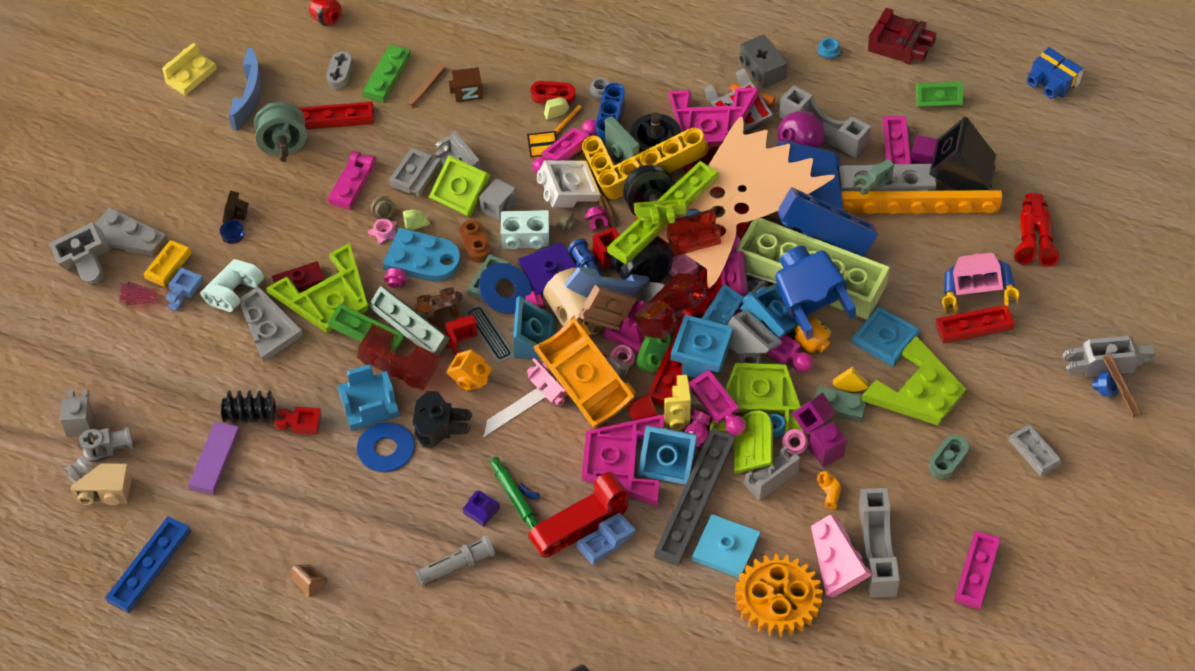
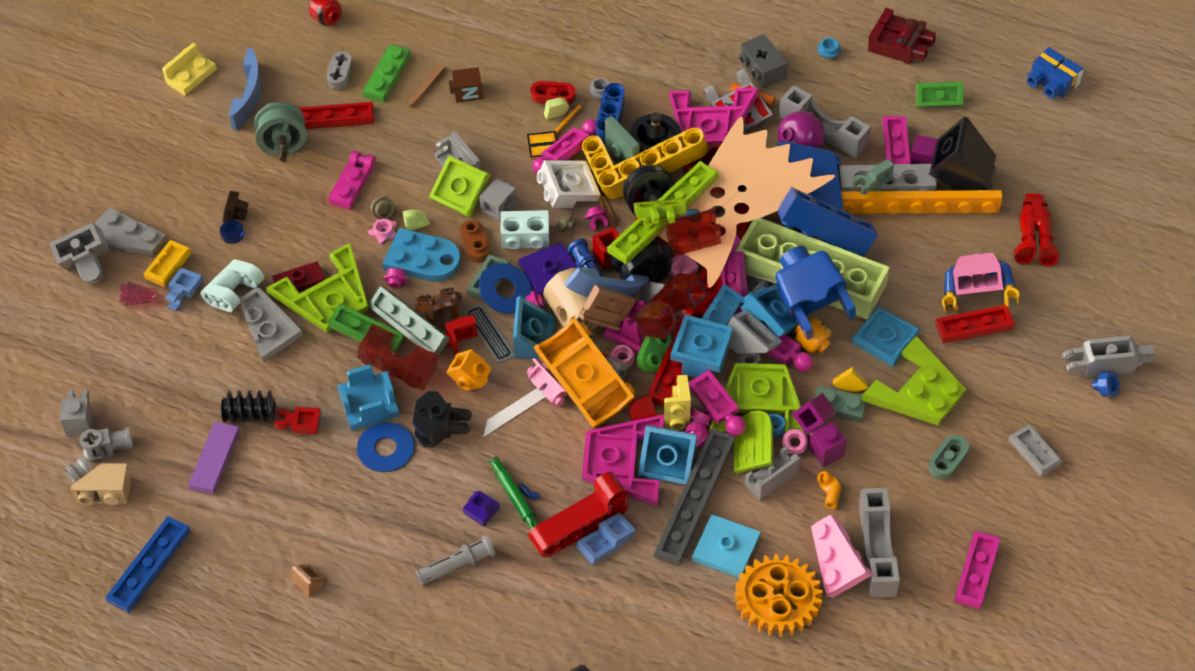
(415, 172): light grey plate -> none
(1115, 373): medium nougat piece -> none

